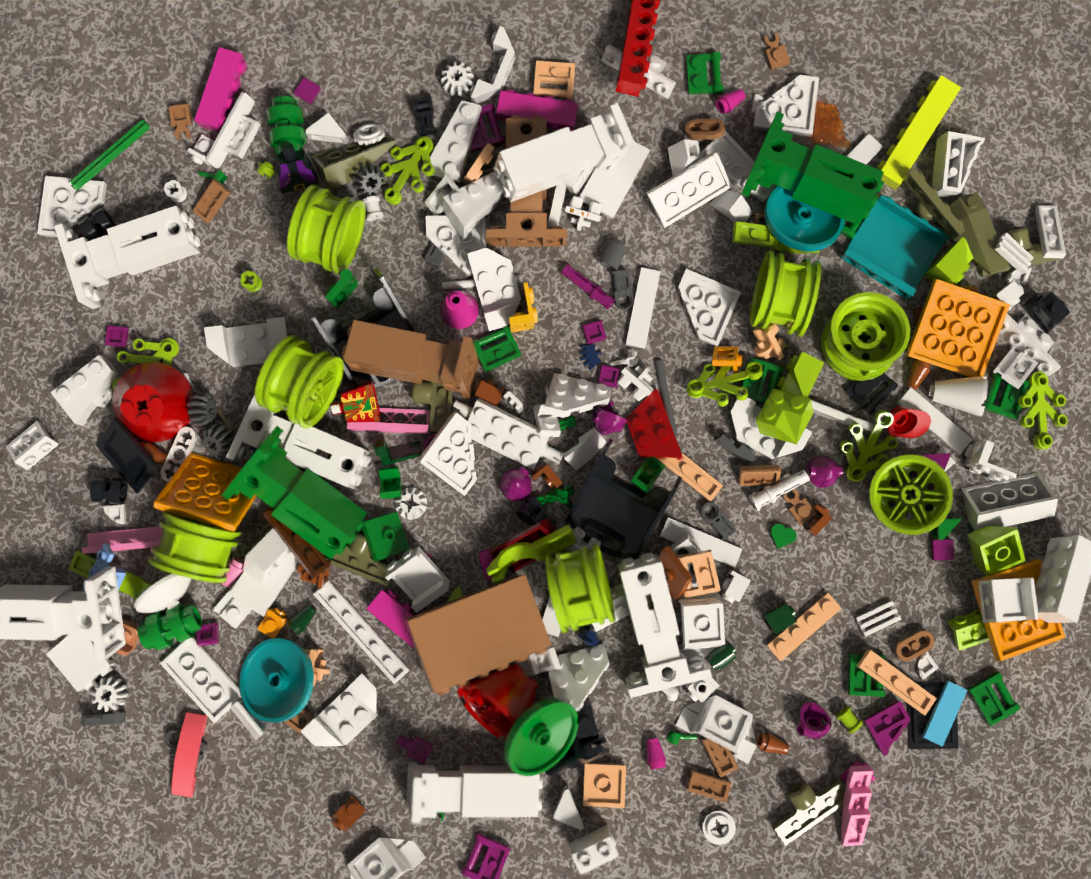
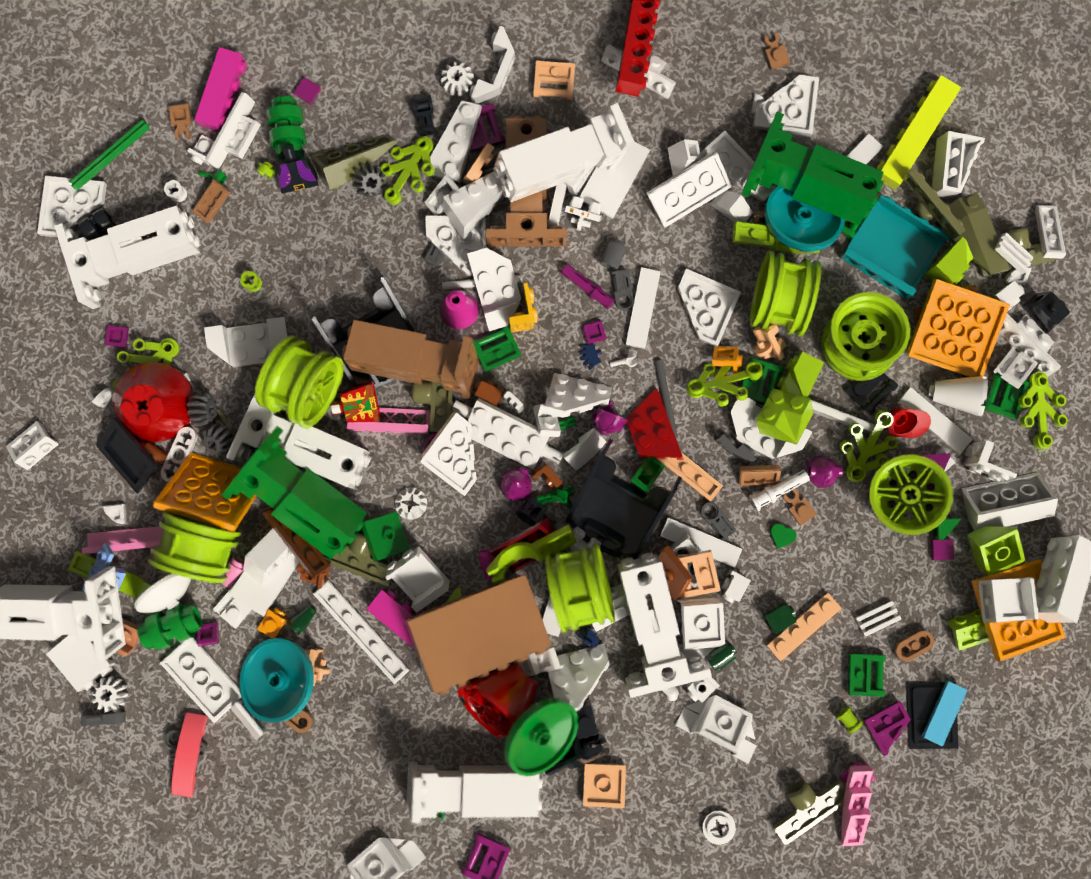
(80, 389): white wedge -> none
(101, 492): black wheel -> none
(326, 130): white slope -> none
(326, 229): lime wheel -> none
(342, 289): green plate -> none
(344, 716): white piece -> none
(347, 814): dark orange bracket -> none
(369, 134): white gear -> none
(372, 208): white bush -> none
(390, 482): green bracket -> none
(397, 453): dark green bracket -> none
(417, 748): magenta plate -> none
(557, 113): dark pink brick -> none
(567, 811): white slope -> none
(593, 849): white panel -> none
(609, 376): magenta tile -> none
(643, 387): white hips -> none
(655, 754): dark pink cone -> none
(673, 738): green hand -> none
(697, 73): green plate -> none
(705, 129): medium nougat plate -> none
(708, 785): medium nougat plate -> none
(720, 757): medium nougat plate -> none
(728, 101): dark pink cone -> none
(769, 743): dark orange cone -> none
(810, 721): magenta helmet -> none
(816, 524): dark orange bracket -> none
(828, 126): clear orange wing -> none
(896, 682): light nougat plate -> none
(918, 373): dark orange cone -> none
(925, 665): white tile -> none
(988, 701): green plate -> none

